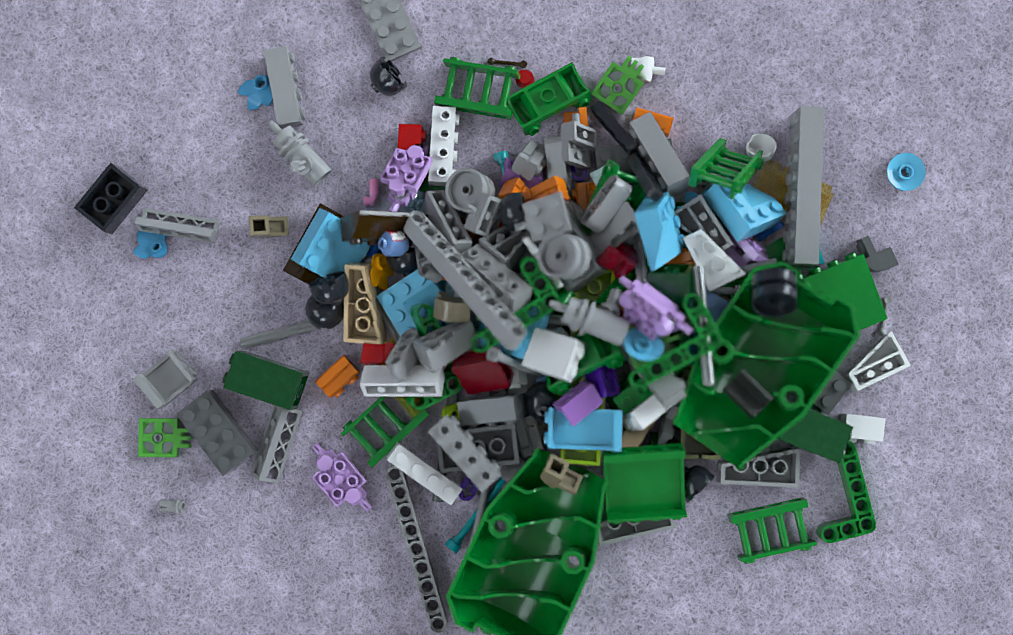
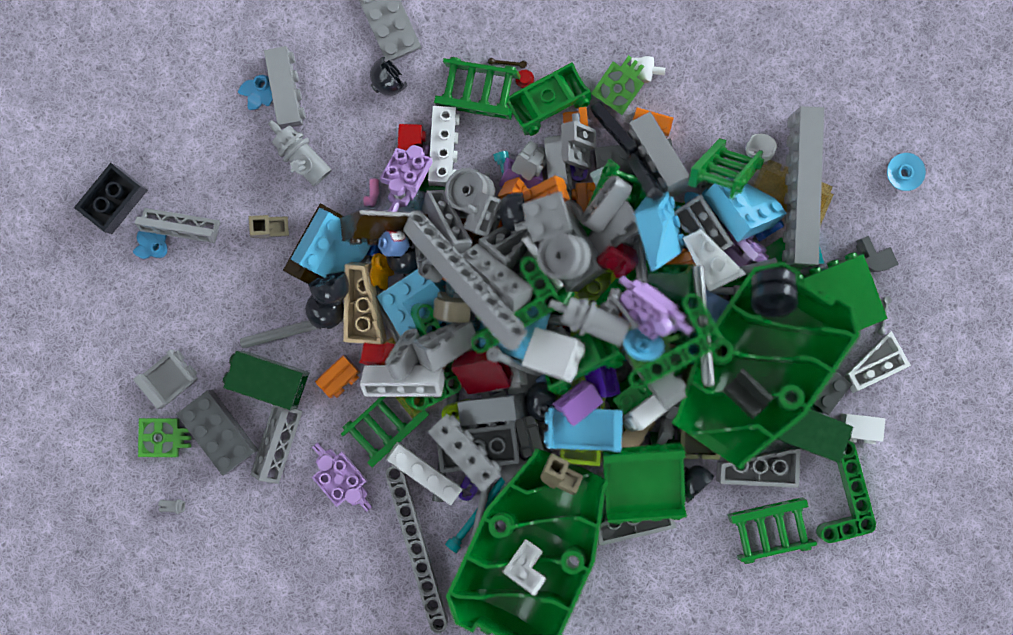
(521, 566): none -> white plate
(614, 298): none -> light grey hinge

